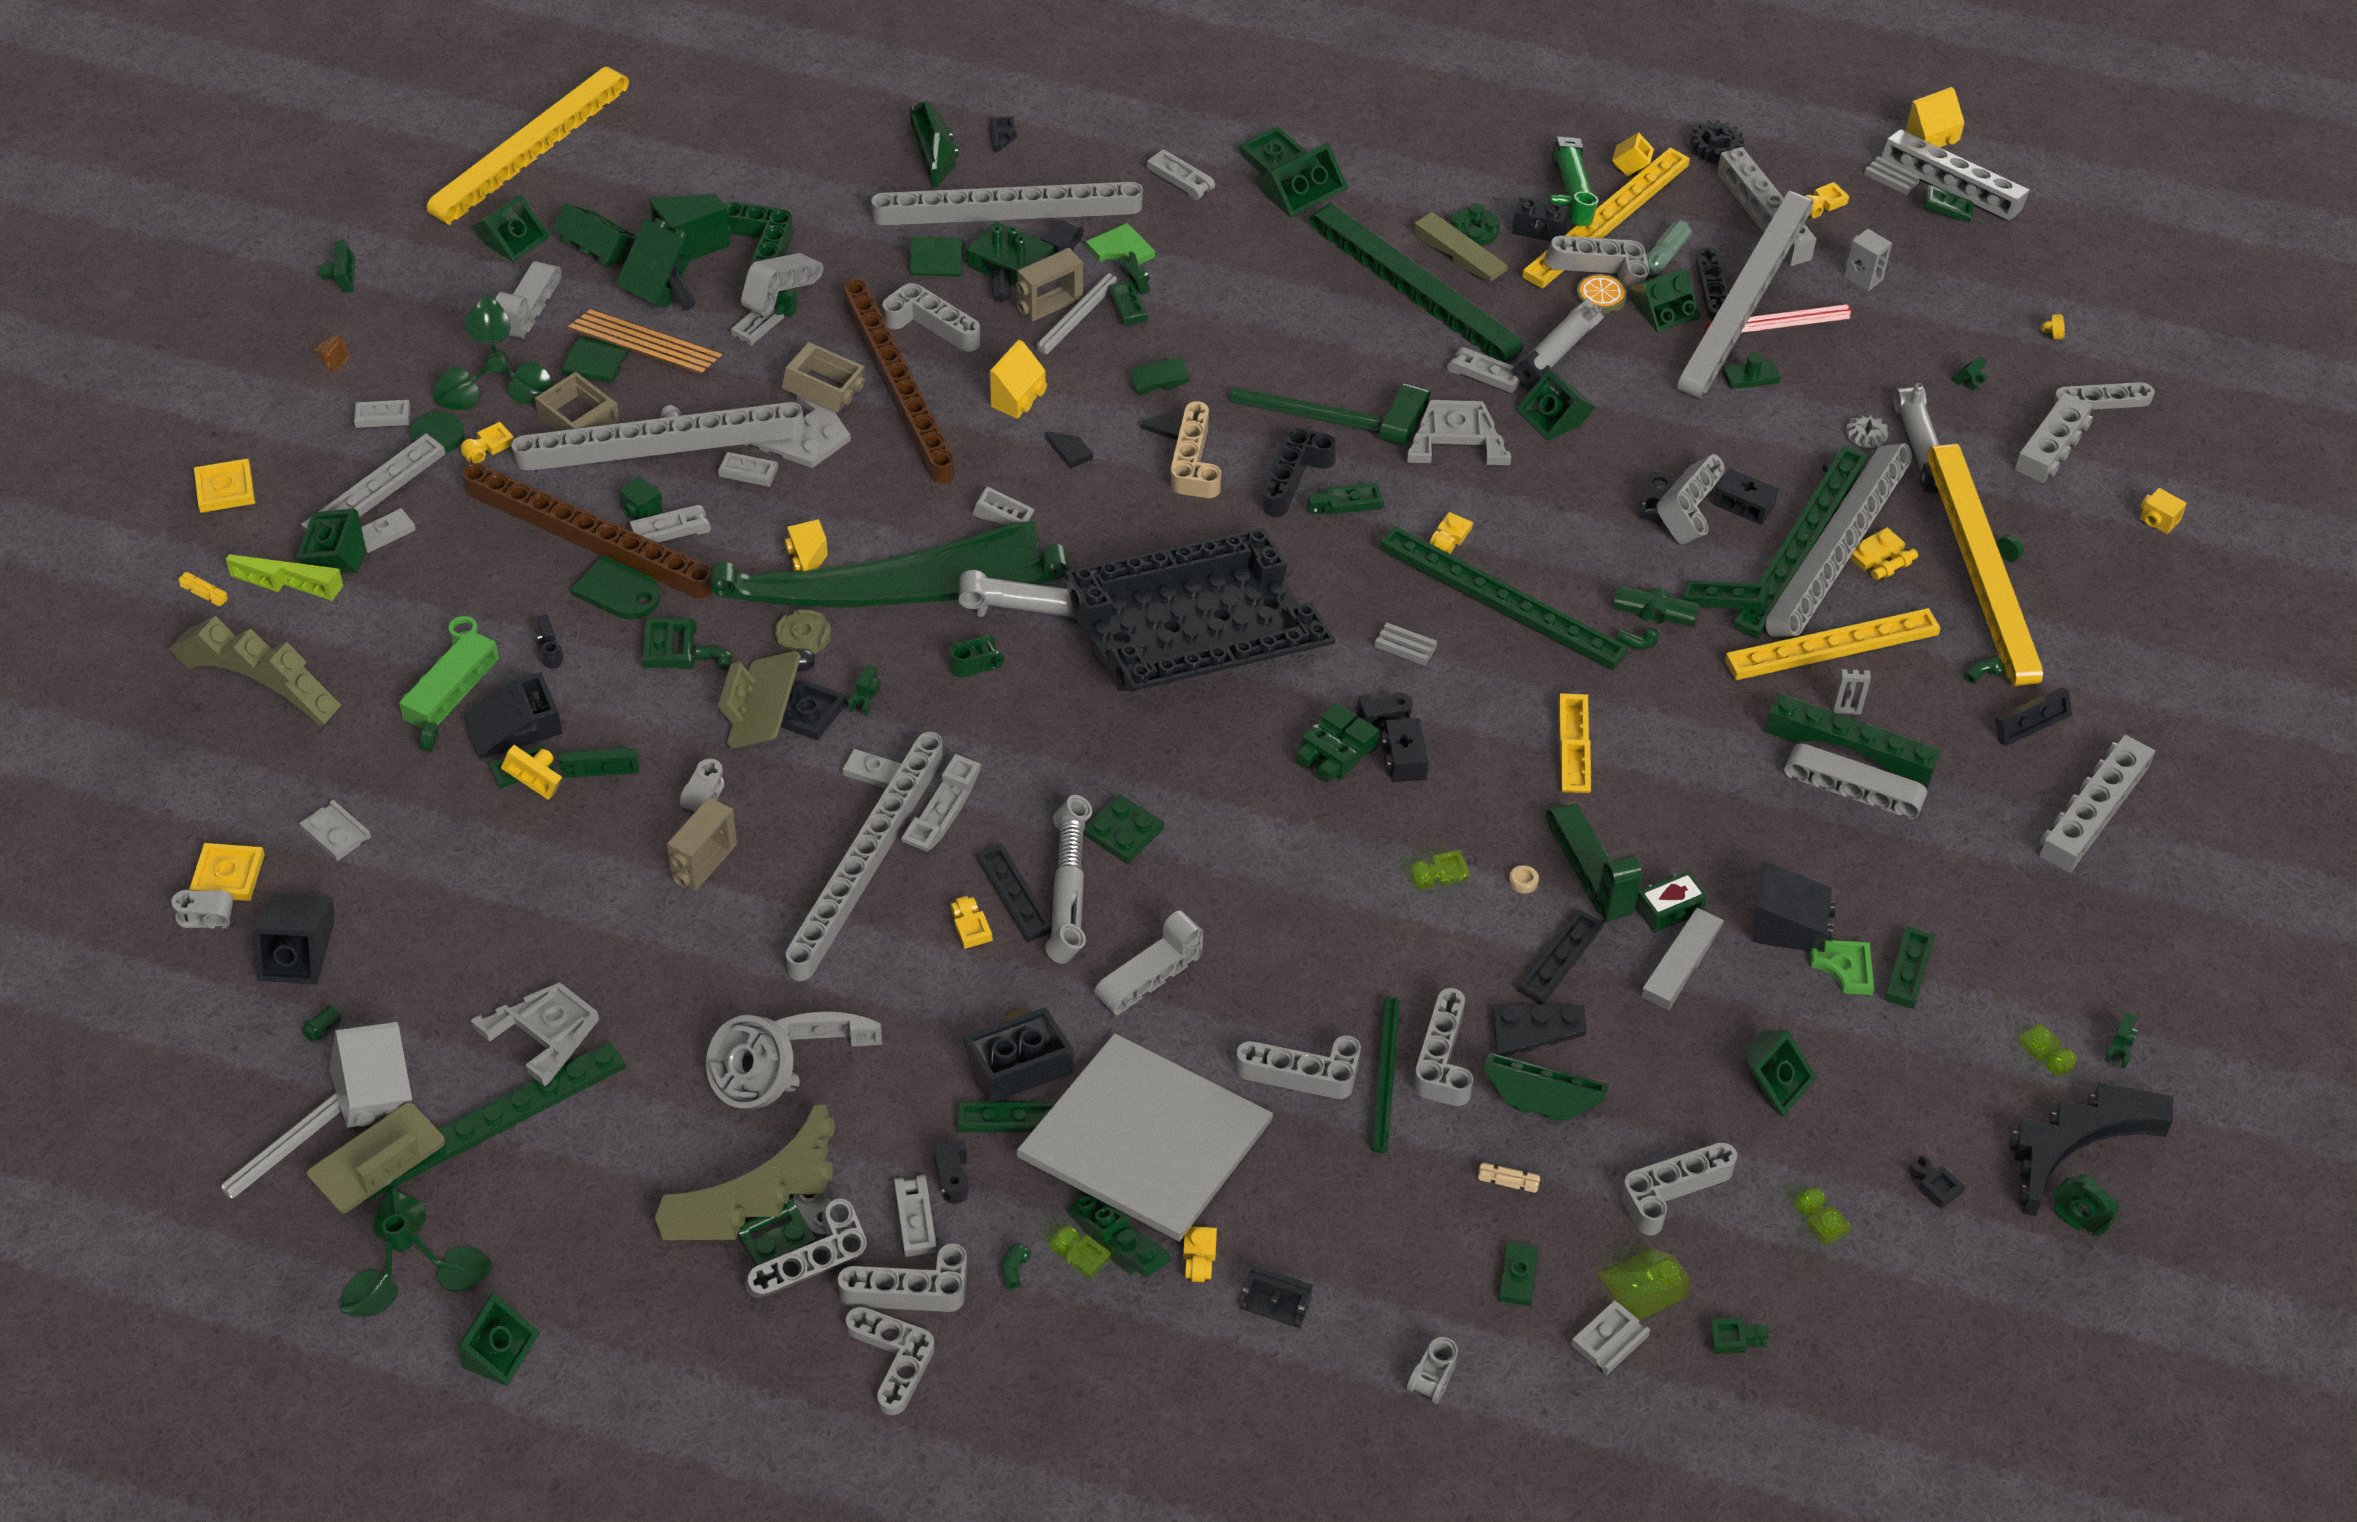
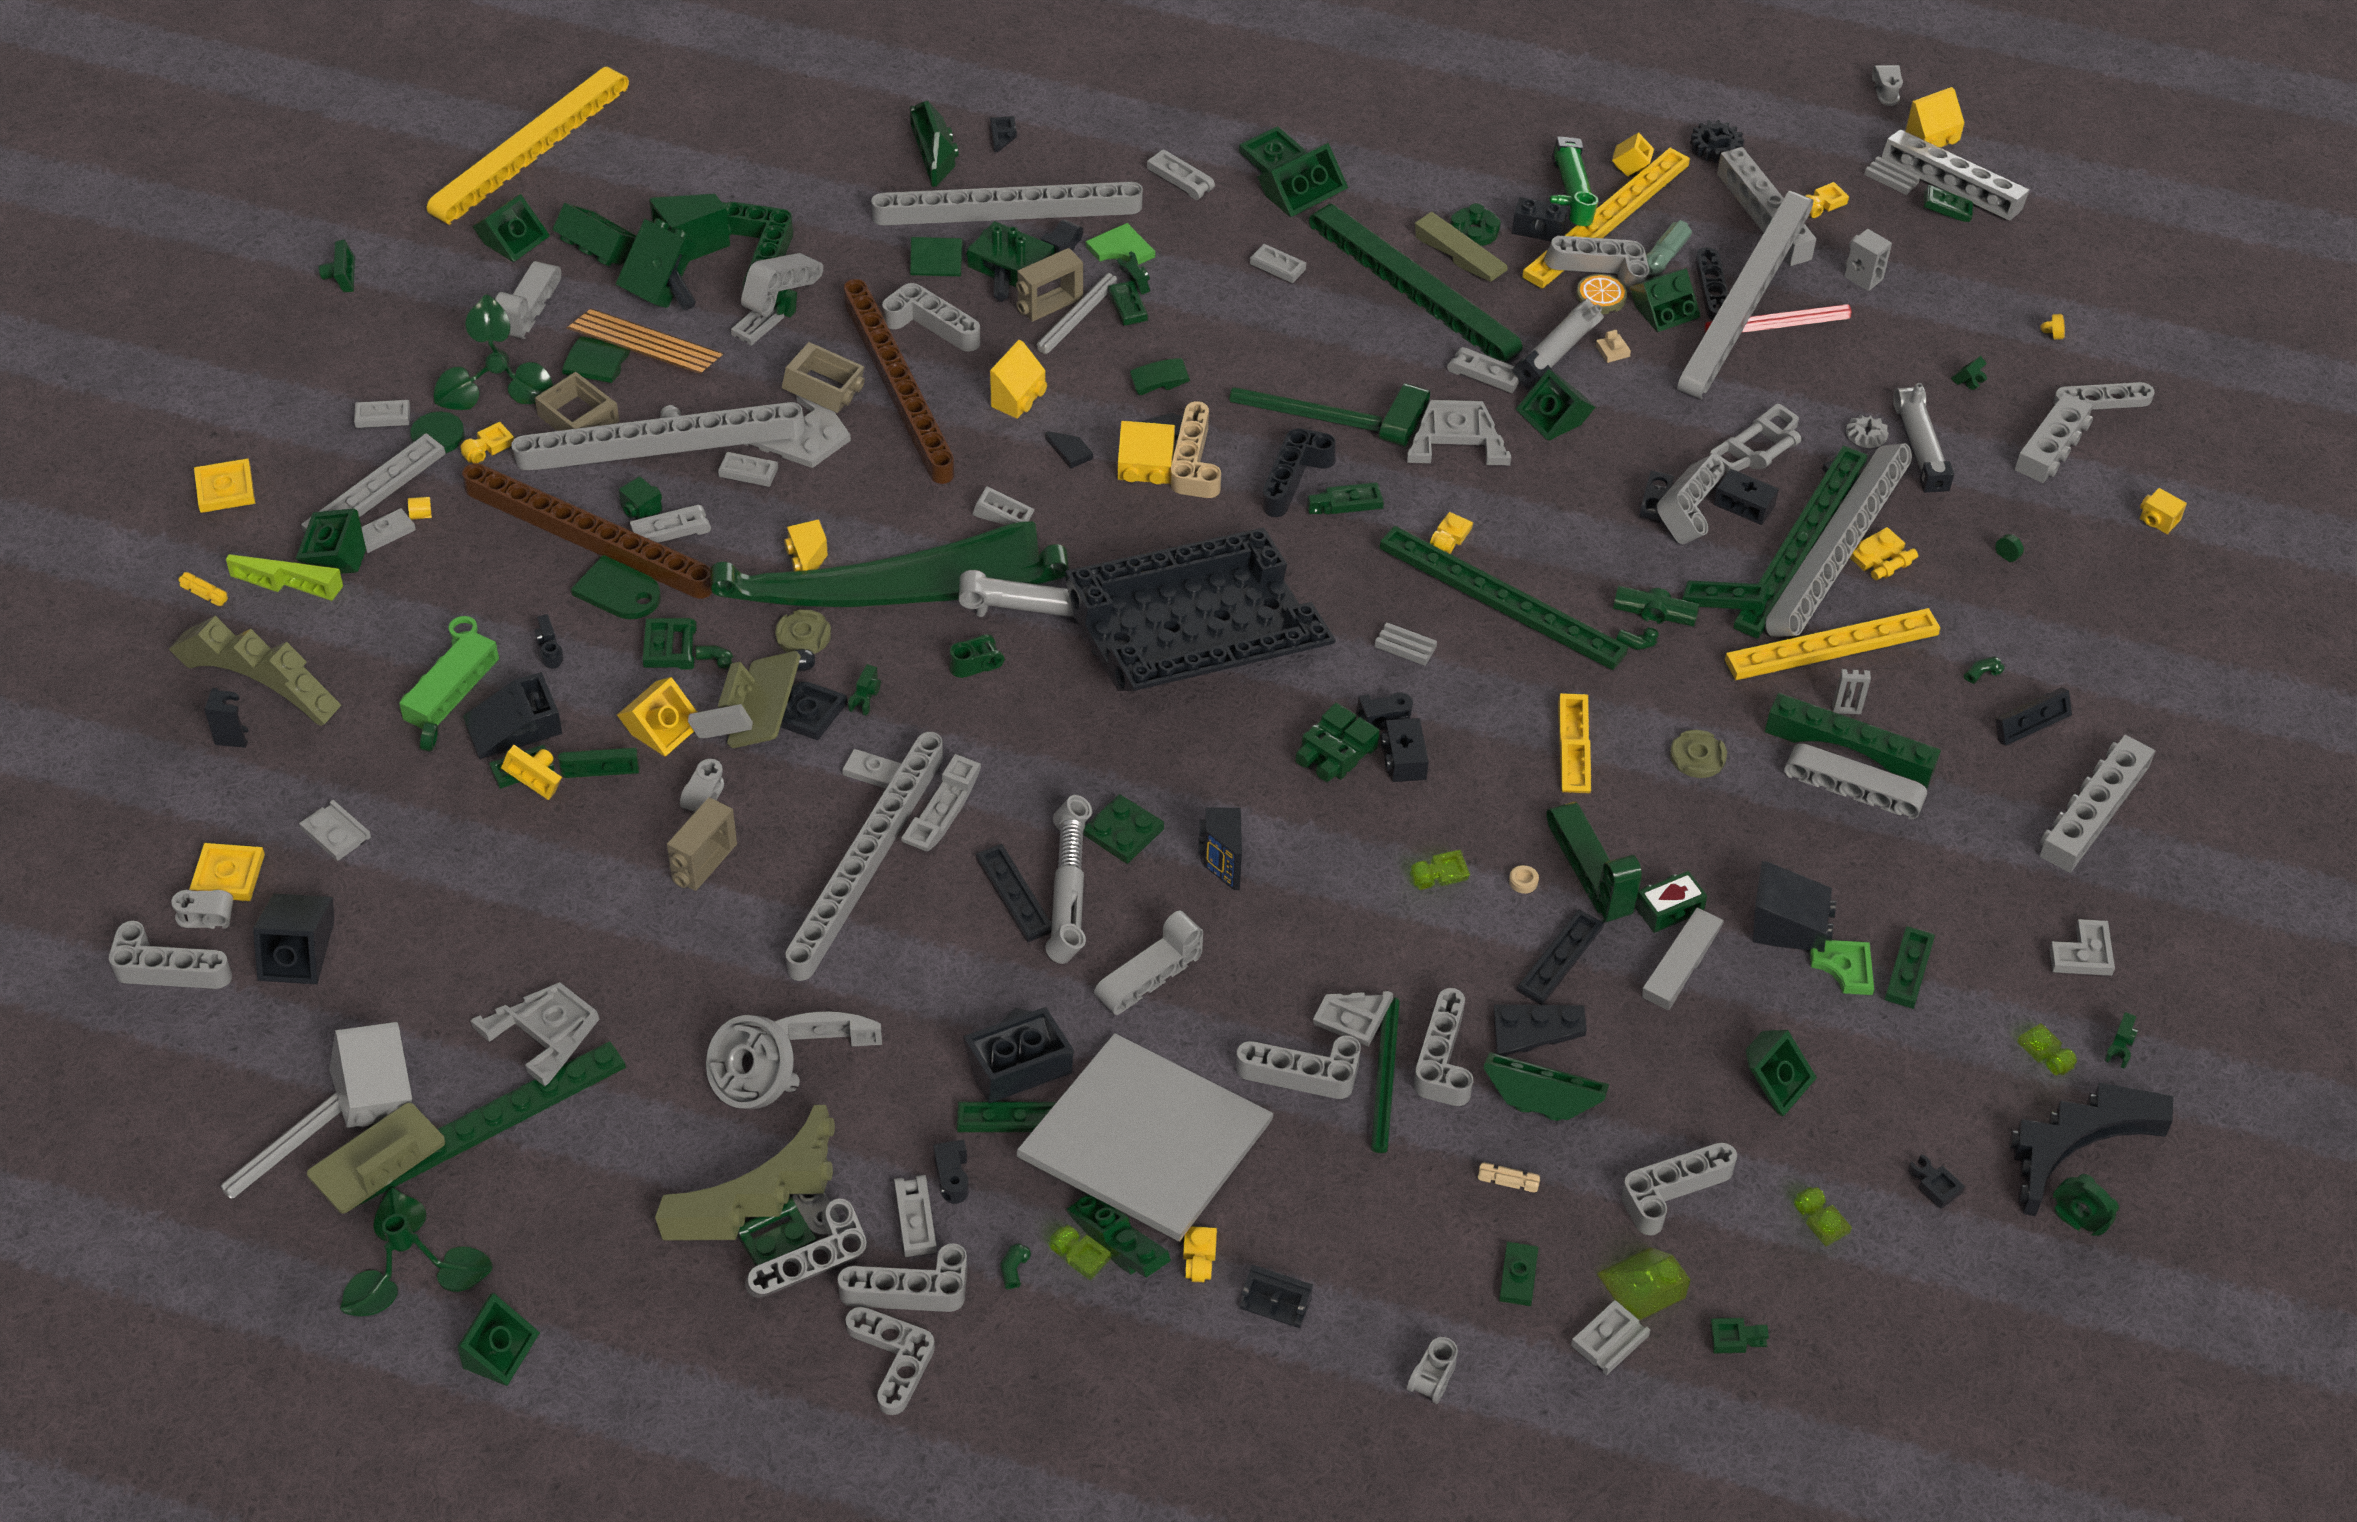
(140, 963): none -> light grey beam
(224, 719): none -> black hinge
(315, 1028): dark green pin -> none
(333, 352): clear orange tile -> none
(419, 508): none -> yellow hose
(659, 716): none -> yellow slope
(720, 721): none -> light grey tile
(970, 923): yellow plate -> none
(1146, 452): none -> yellow slope
(1222, 844): none -> black slope
(1278, 263): none -> light grey plate
(1353, 1014): none -> light grey wing
(1612, 347): none -> tan tile
(1700, 761): none -> olive tile
(1752, 373): dark green tile -> none
(1761, 459): none -> light grey bar
(1888, 82): none -> light grey piece
(1985, 565): yellow beam -> none
(2088, 956): none -> light grey plate

